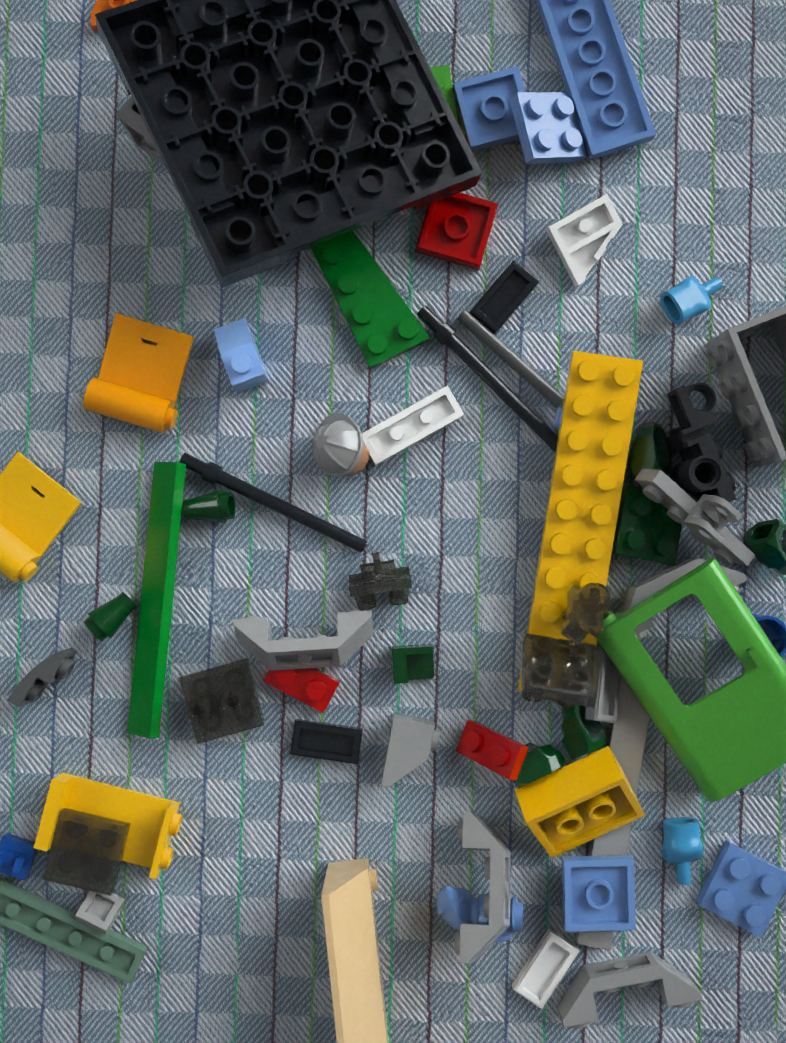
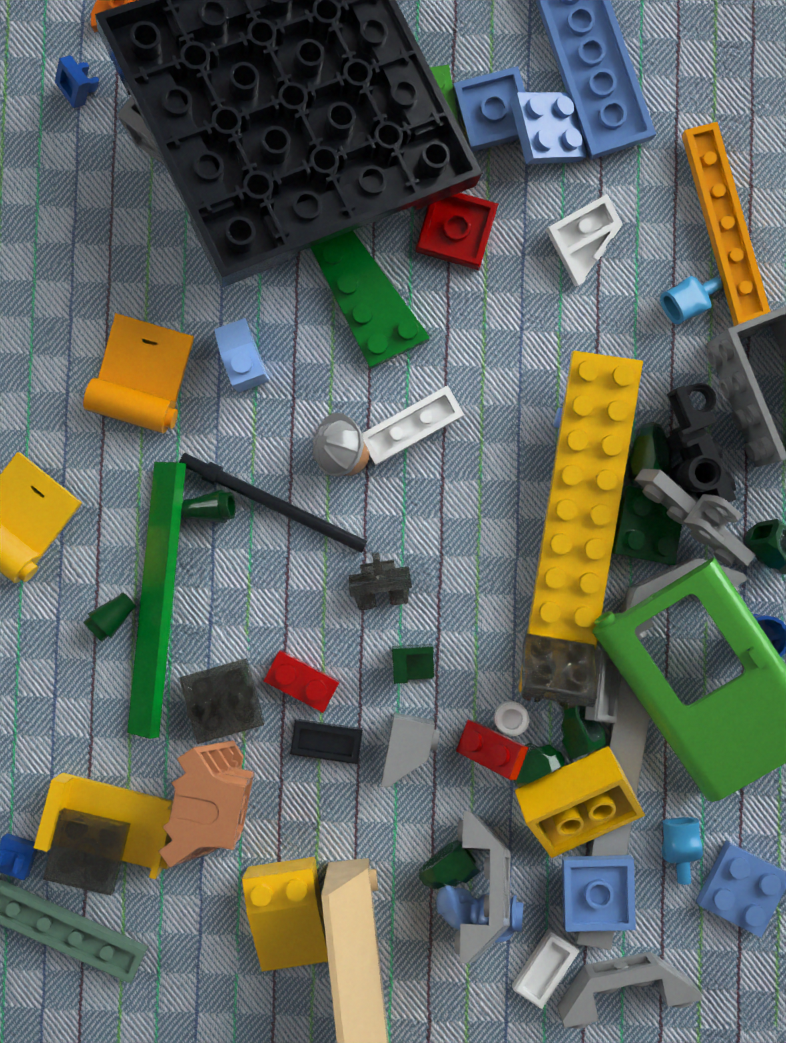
(50, 670): dark grey slope -> none
(73, 81): none -> blue tile
(100, 911): light grey plate -> none
(207, 803): none -> nougat slope
(285, 913): none -> yellow slope
(287, 653): light grey slope -> none
(447, 335): black bar -> none
(449, 867): none -> dark green rock
(504, 297): black tile -> none
(511, 358): dark grey bar -> none
(511, 718): none -> white tile
(585, 611): clear smoke hips -> none
(725, 222): none -> light orange plate

